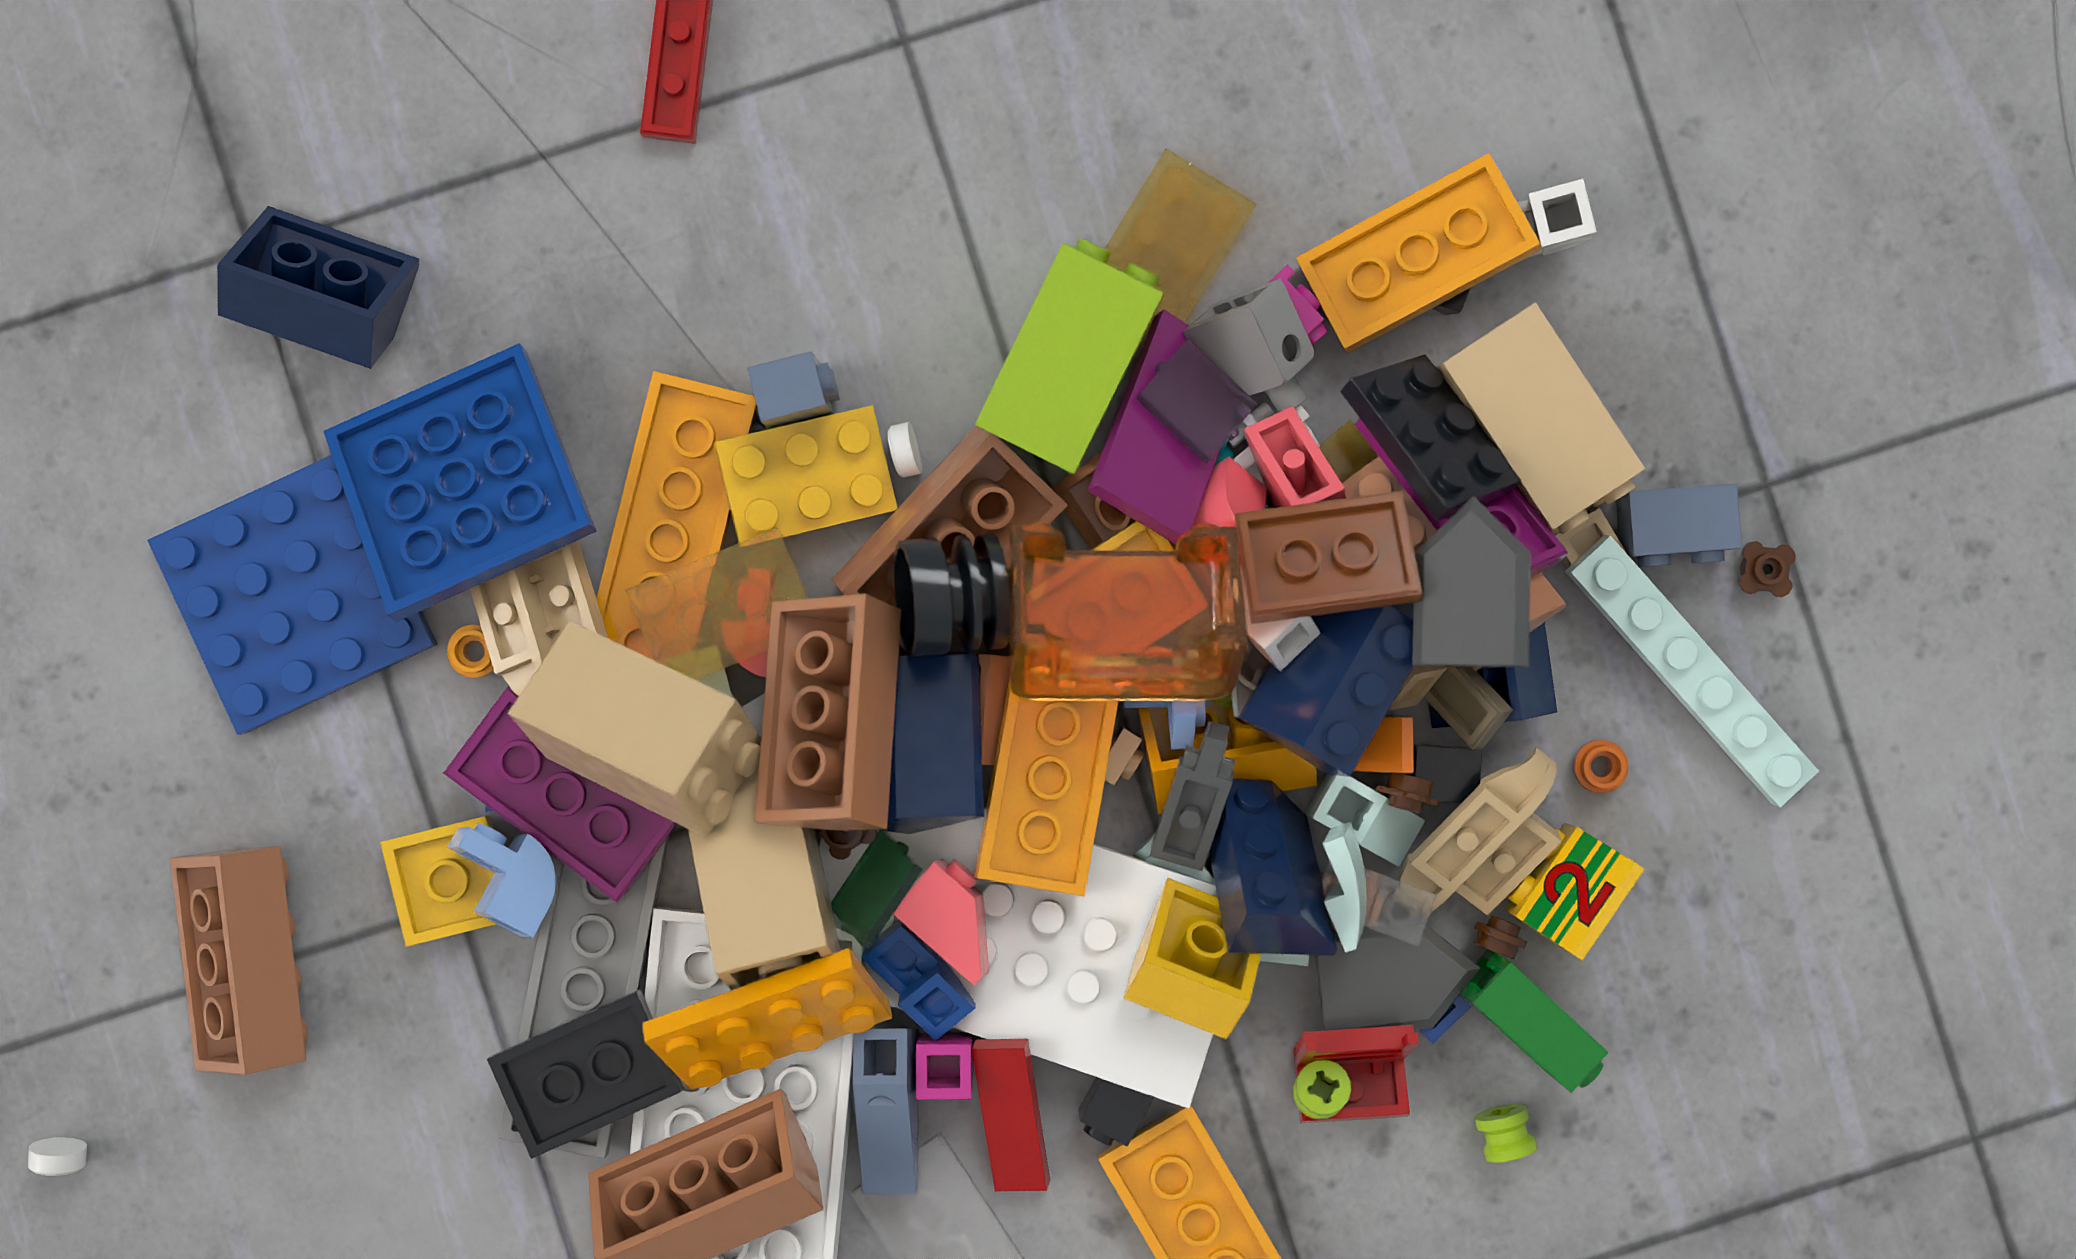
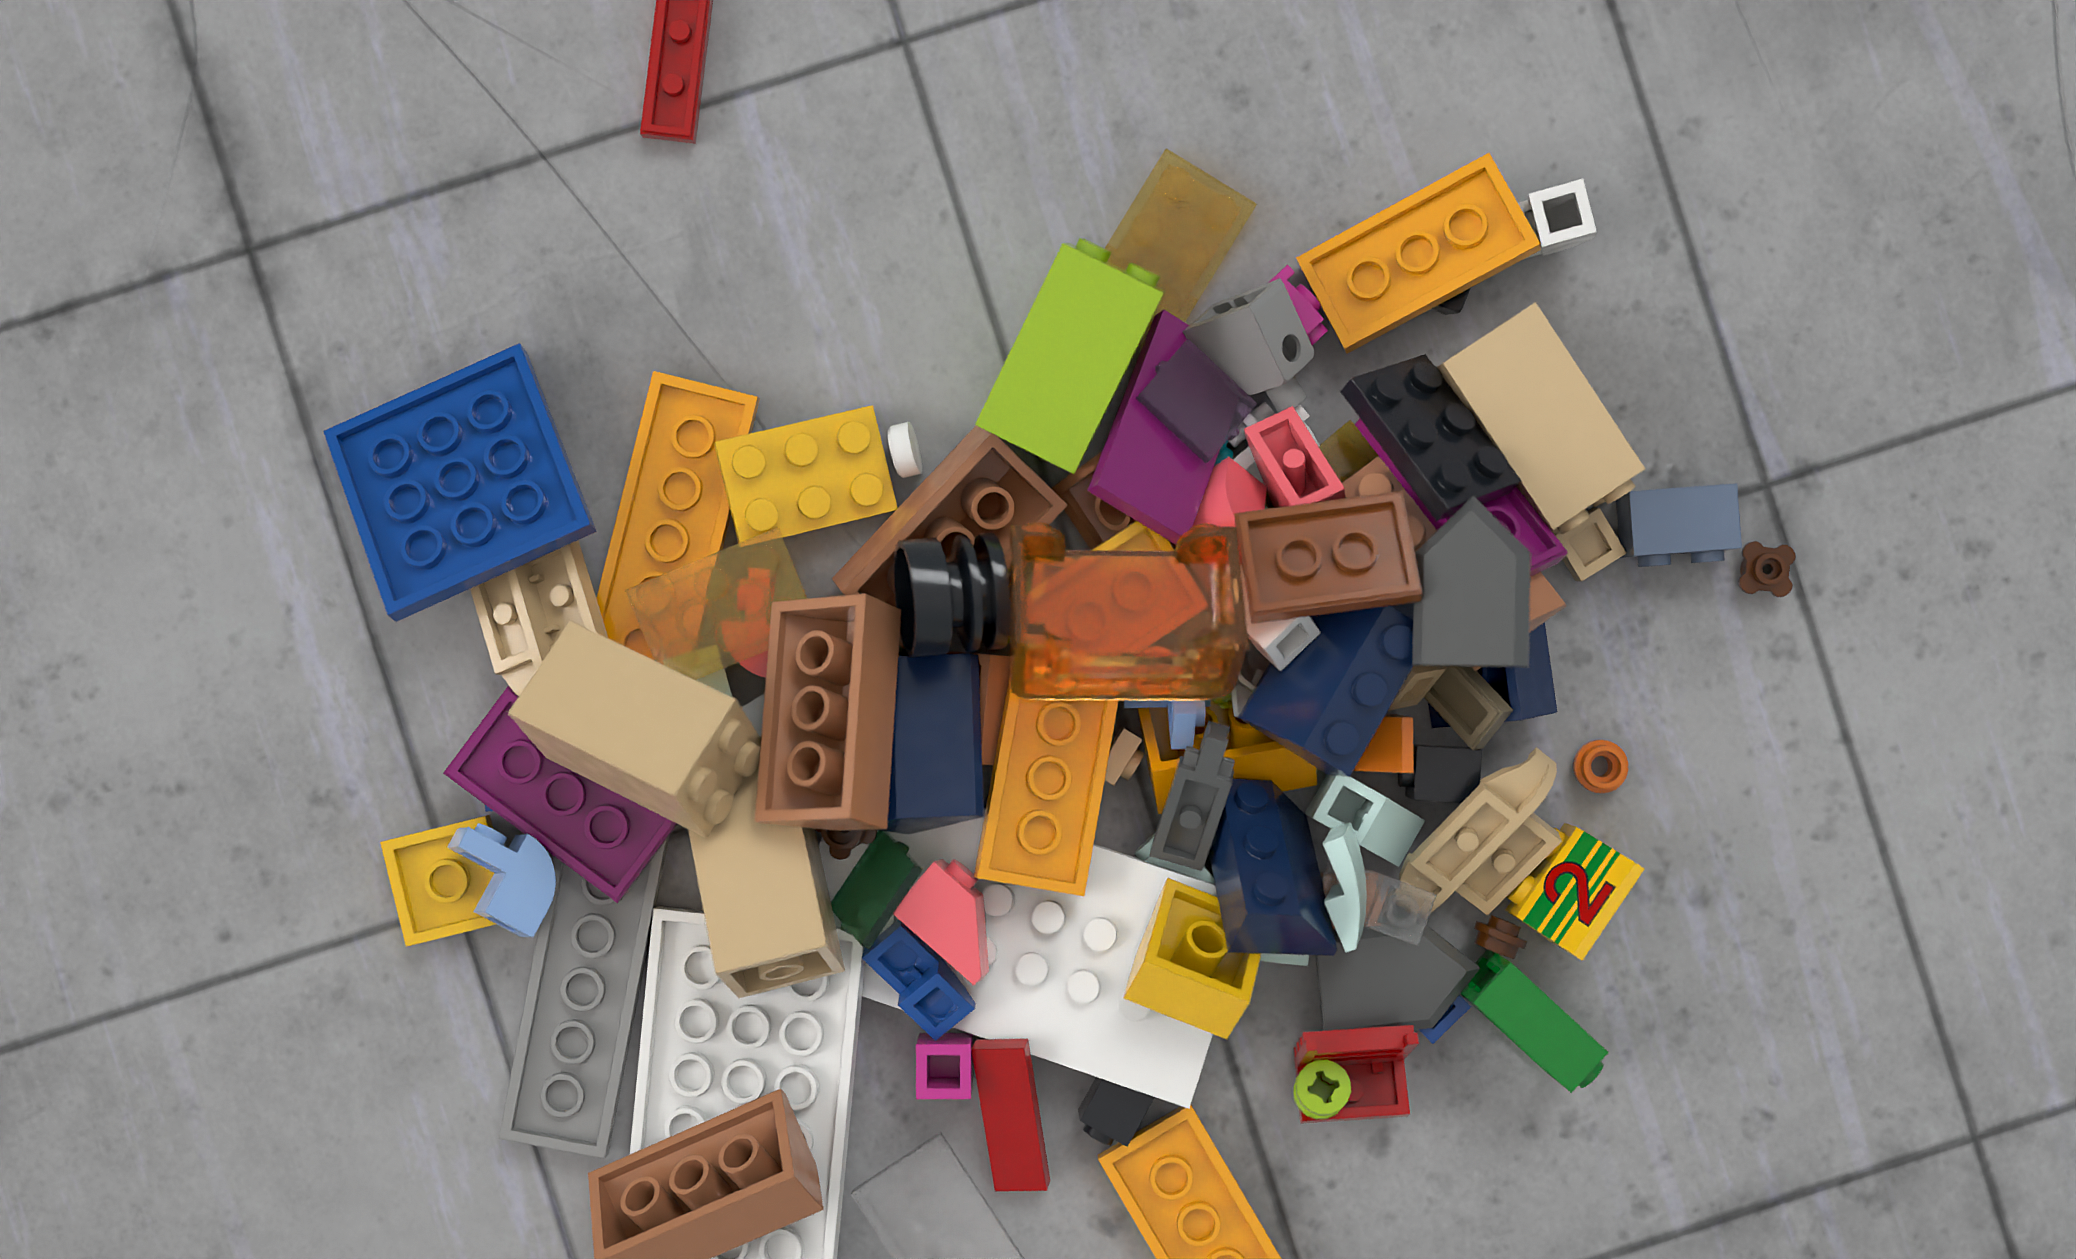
(57, 1156): white tile -> none
(239, 960): nougat slope -> none
(283, 597): blue plate -> none
(315, 286): dark blue slope -> none
(458, 652): light orange plate -> none
(582, 1075): black plate -> none
(768, 1020): light orange plate -> none
(793, 389): sand blue brick -> none
(886, 1109): sand blue slope -> none
(1408, 792): reddish brown plate -> none
(1506, 1133): lime wheel -> none
(1691, 670): light aqua plate -> none

